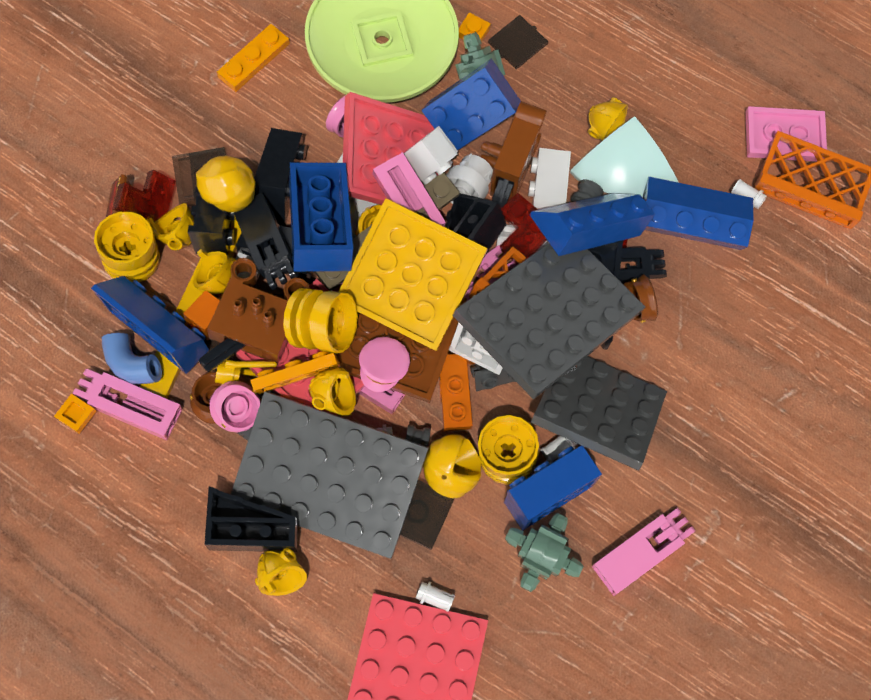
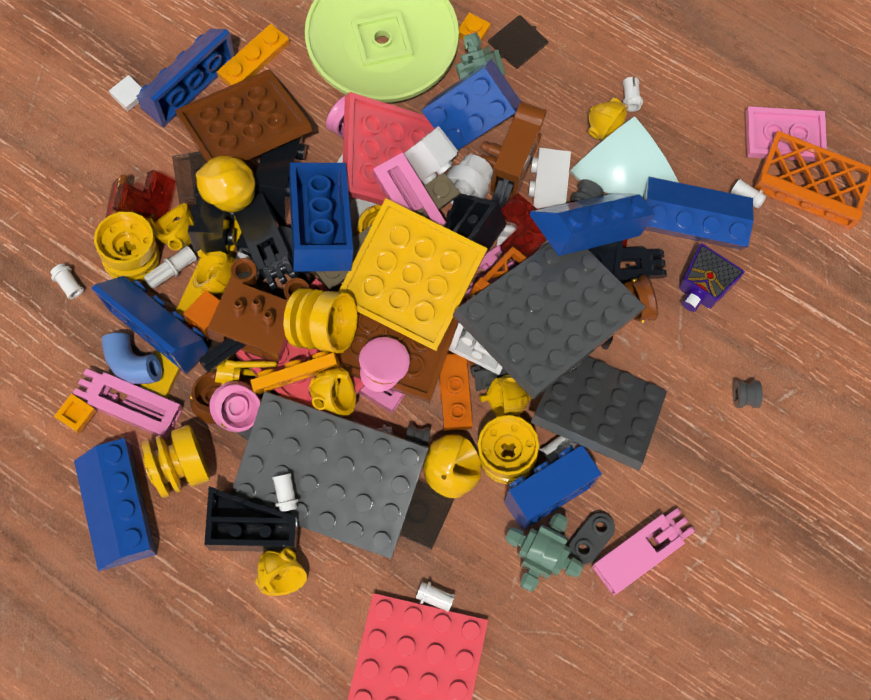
(63, 276): none -> white pin
(114, 505): none -> blue slope
(126, 92): none -> white tile
(170, 267): none -> white axle
(175, 461): none -> yellow wheel
(186, 76): none -> blue slope
(244, 119): none -> dark orange plate
(285, 493): none -> white pin
(506, 397): none -> yellow helmet
(592, 538): none -> dark grey plate
(632, 94): none -> white pin
(708, 279): none -> torso
(747, 394): none -> dark grey wheel

